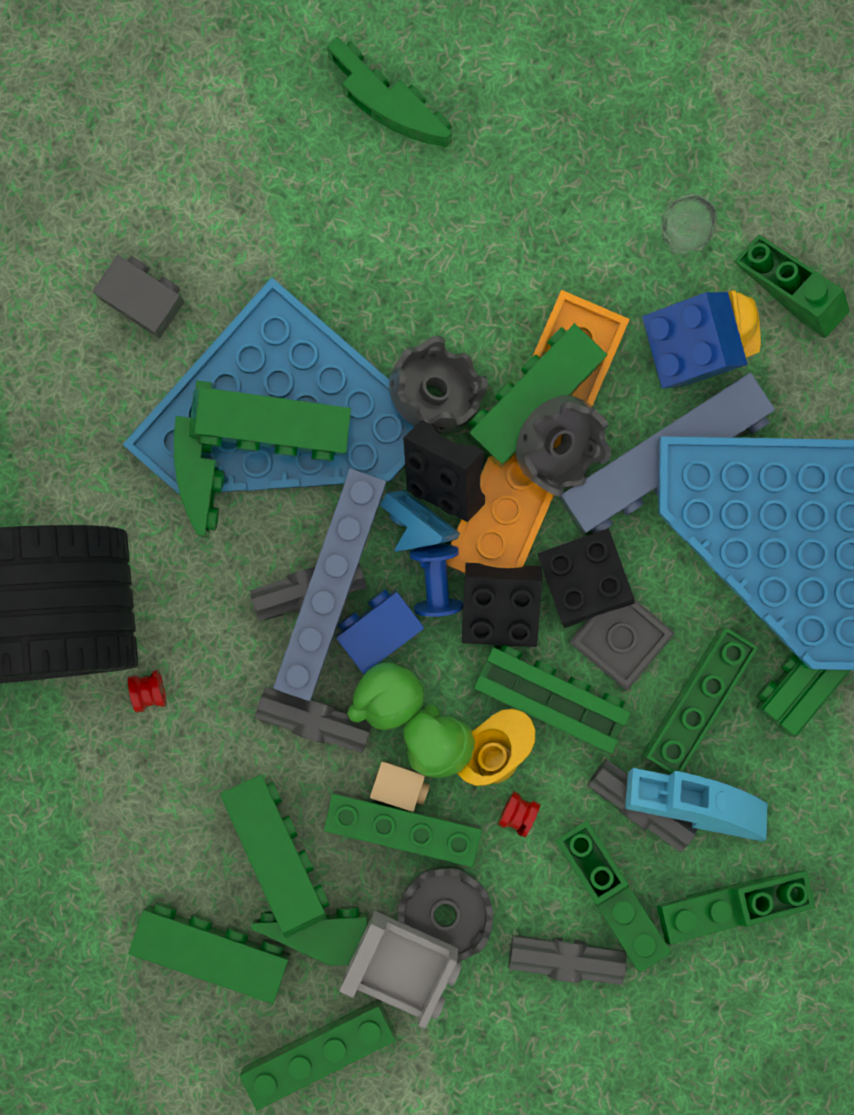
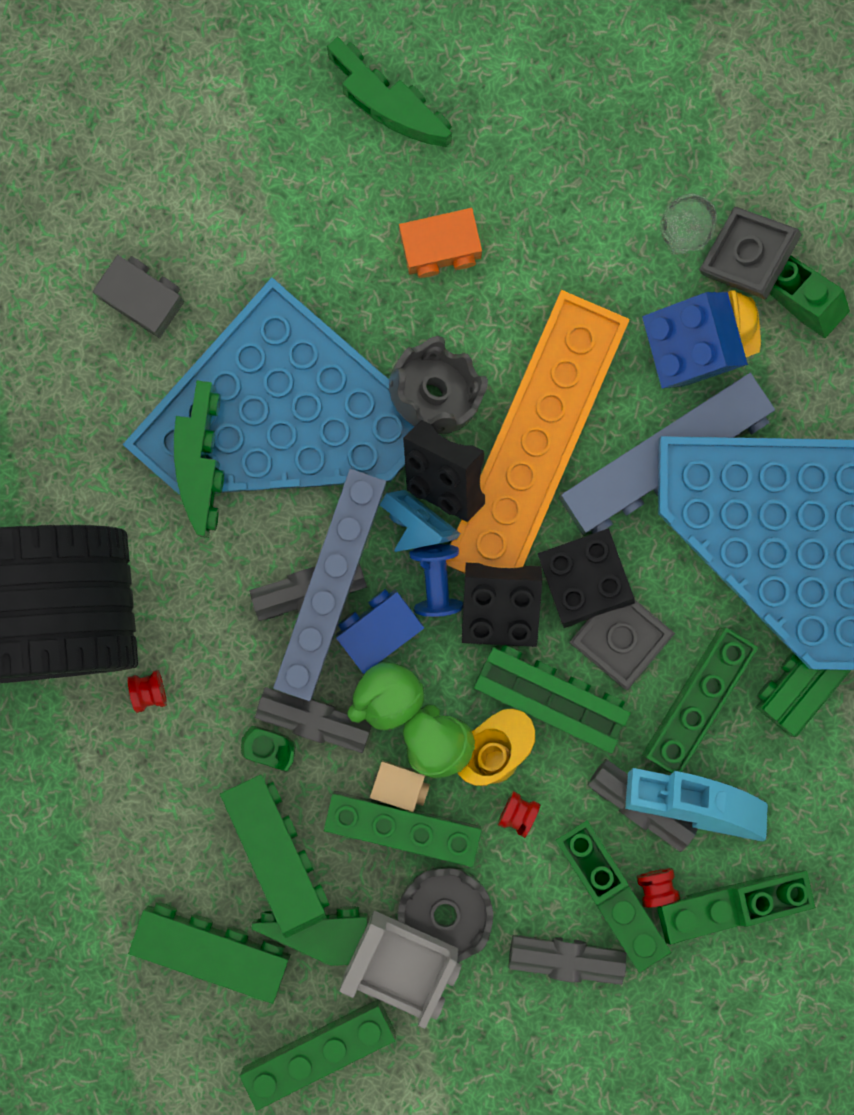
(268, 748): none -> green hair
(269, 422): green brick -> none
(440, 242): none -> orange brick
(555, 374): green brick -> none
(580, 445): dark grey plate -> none
(658, 887): none -> red wheel
(750, 252): none -> dark grey tile

